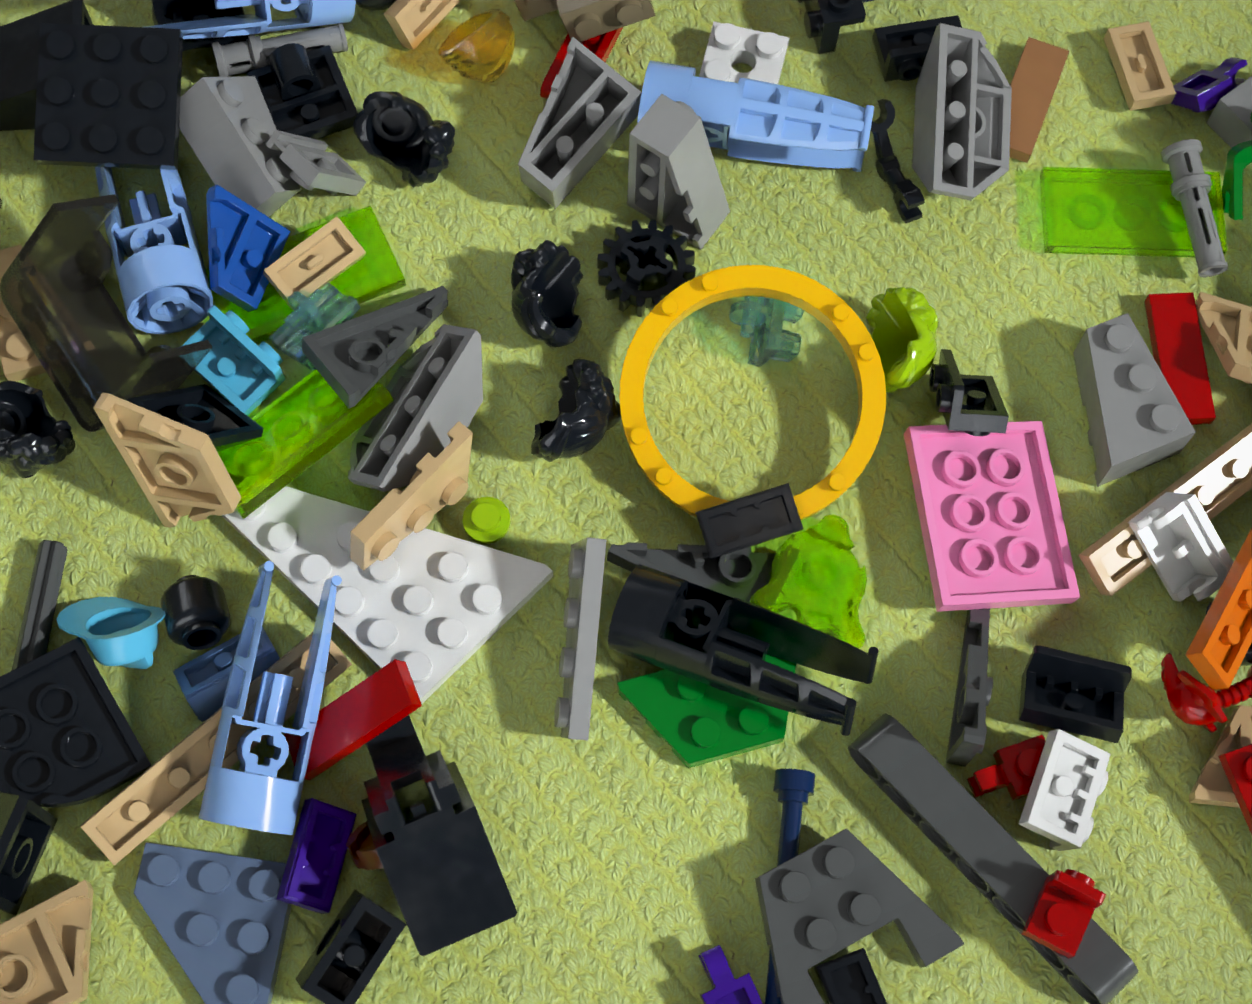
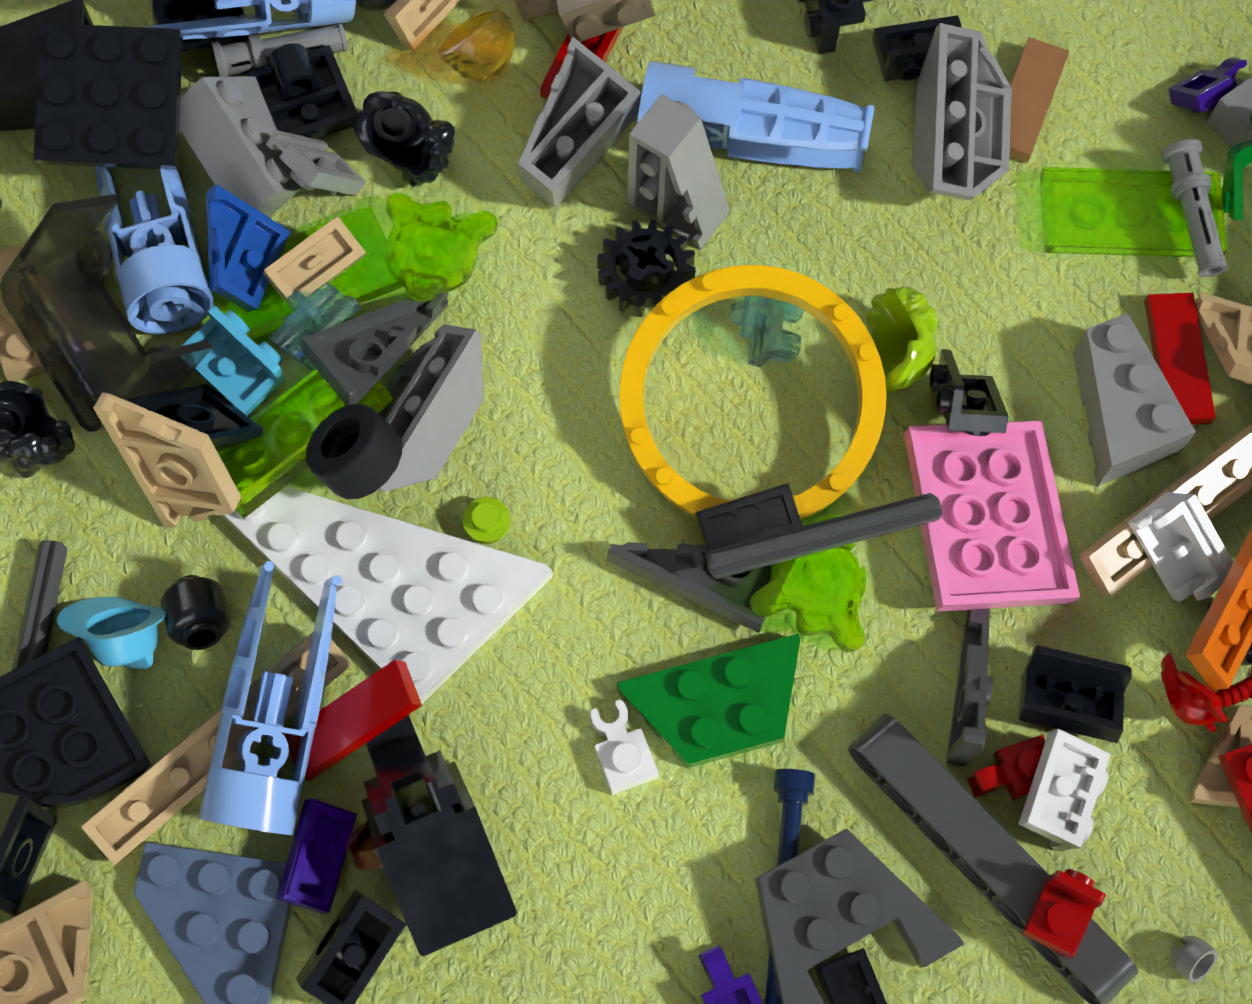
(207, 676): medium blue slope -> none
(354, 451): none -> black tyre
(401, 512): tan wing -> none
(431, 248): none -> clear neon green tile
(546, 293): black hair -> none
(582, 625): light grey wing -> none
(584, 414): black hair -> none
(623, 755): none -> white plate
(726, 646): black piece -> none
(735, 45): white piece -> none
(823, 535): none -> dark grey axle
(906, 194): black piece -> none
(1139, 66): tan plate -> none
(1194, 958): none -> light grey hinge

